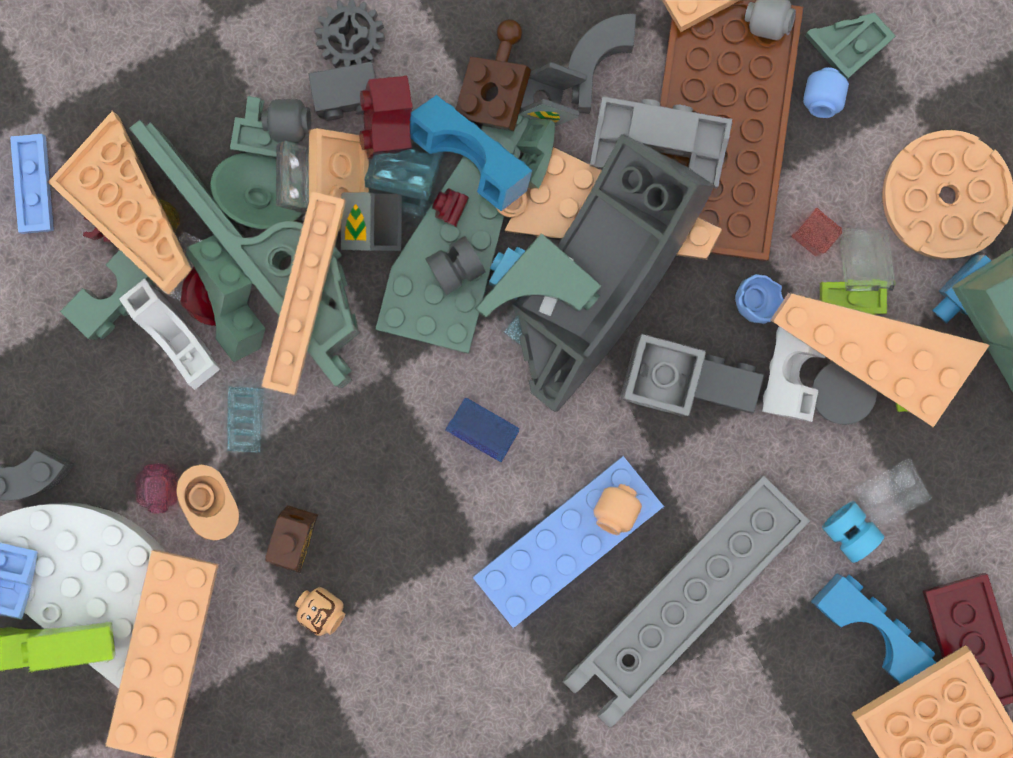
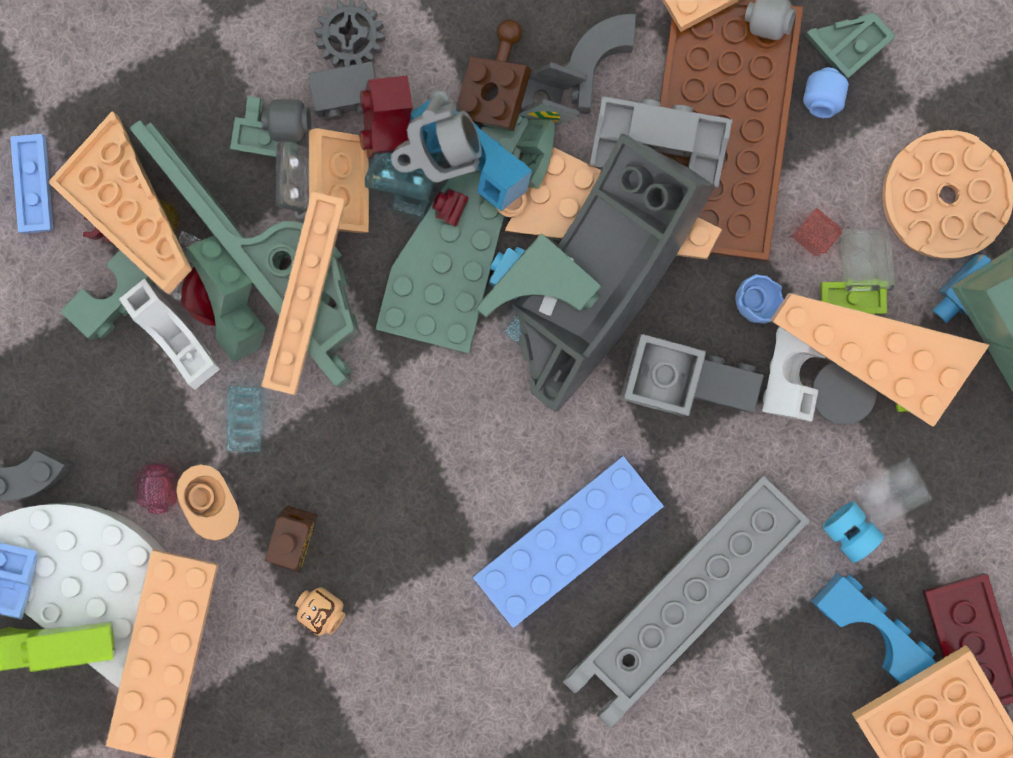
(247, 191): sand green hat -> none
(371, 221): piece -> none
(455, 135): none -> light grey piece
(455, 265): dark grey wheel -> none
(483, 429): clear blue panel -> none
(617, 509): light nougat head -> none

